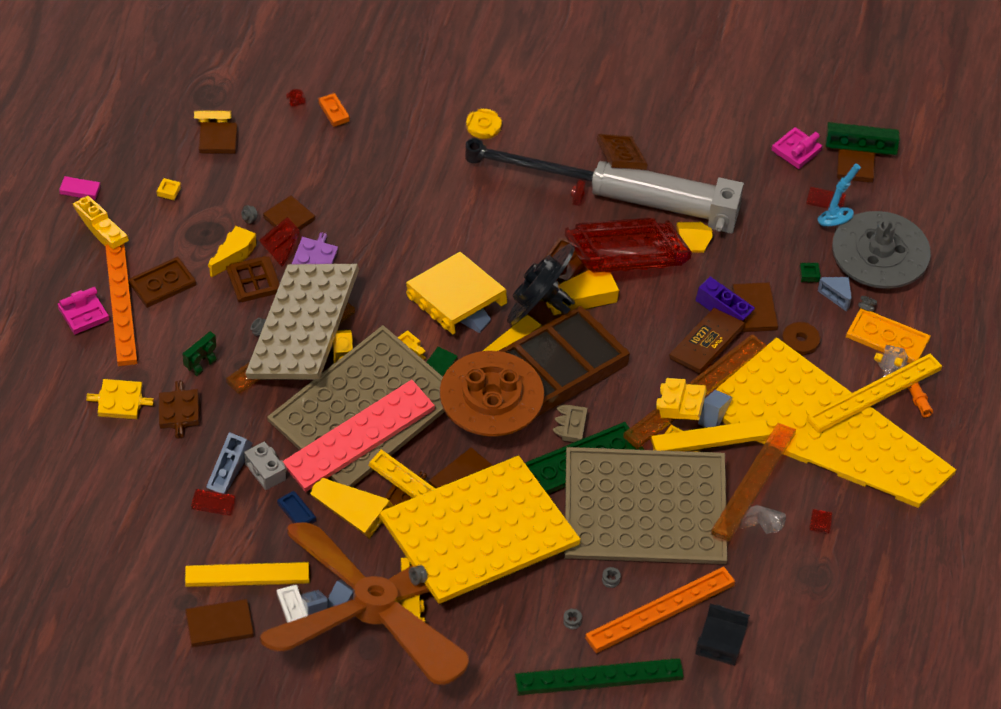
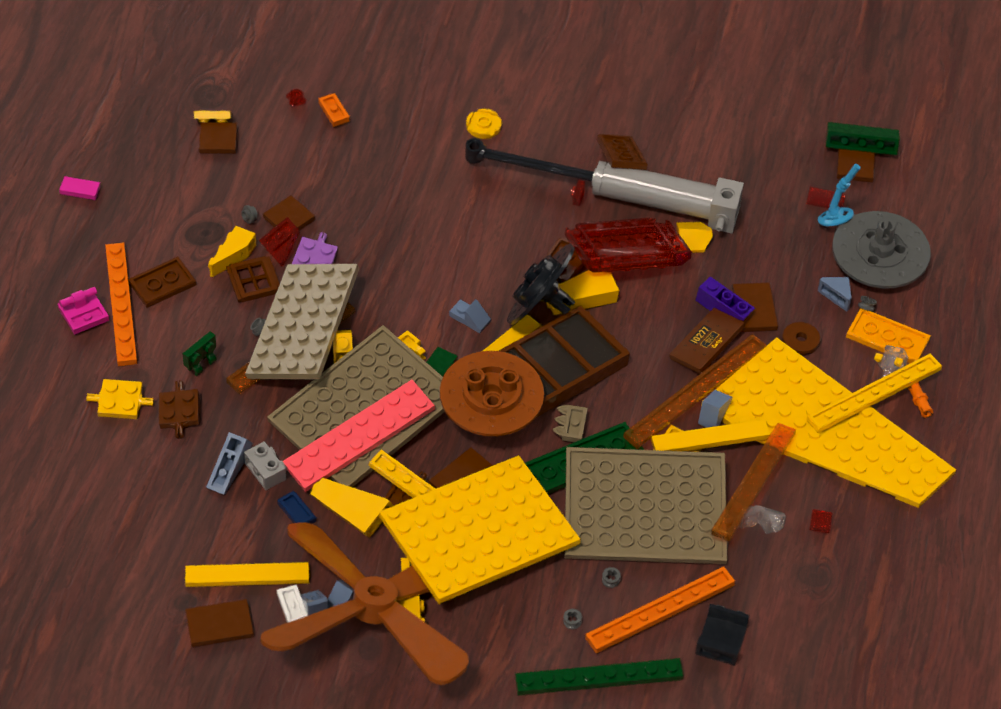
(99, 224): yellow slope -> none
(168, 189): yellow plate -> none
(213, 502): clear red tile -> none
(418, 574): dark grey bush -> none
(454, 290): yellow panel -> none
(681, 399): yellow plate -> none
(797, 147): dark pink plate -> none
(809, 272): dark green plate -> none

